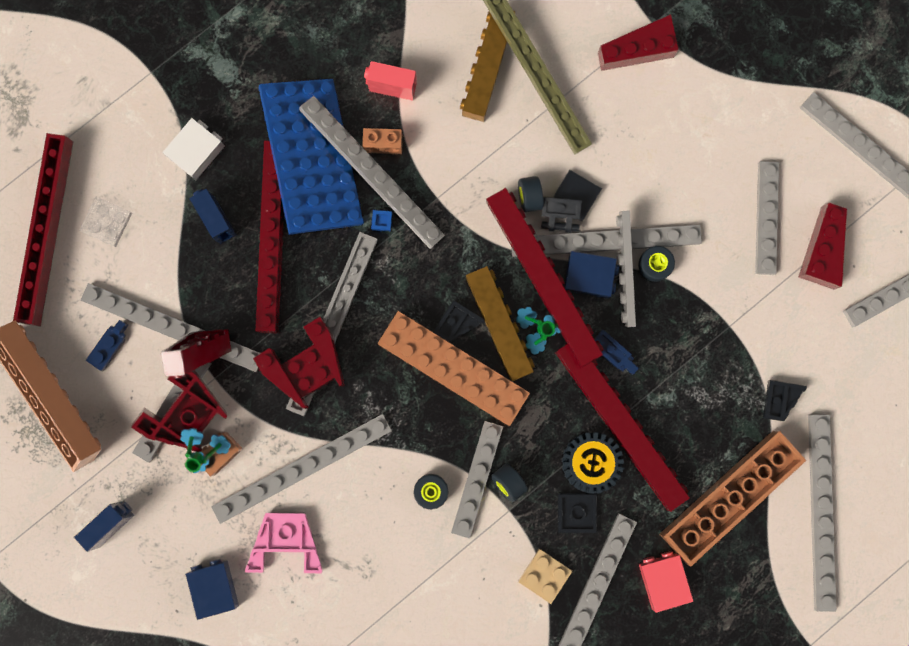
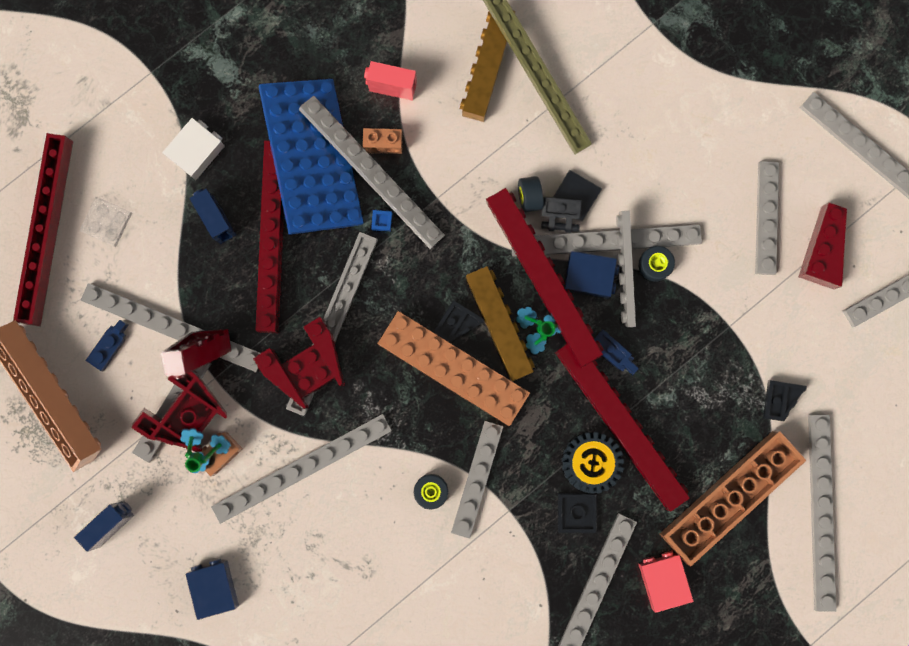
(284, 534): bright pink wing -> none
(509, 482): black wheel -> none
(545, 576): tan plate -> none
(640, 46): dark red wedge -> none

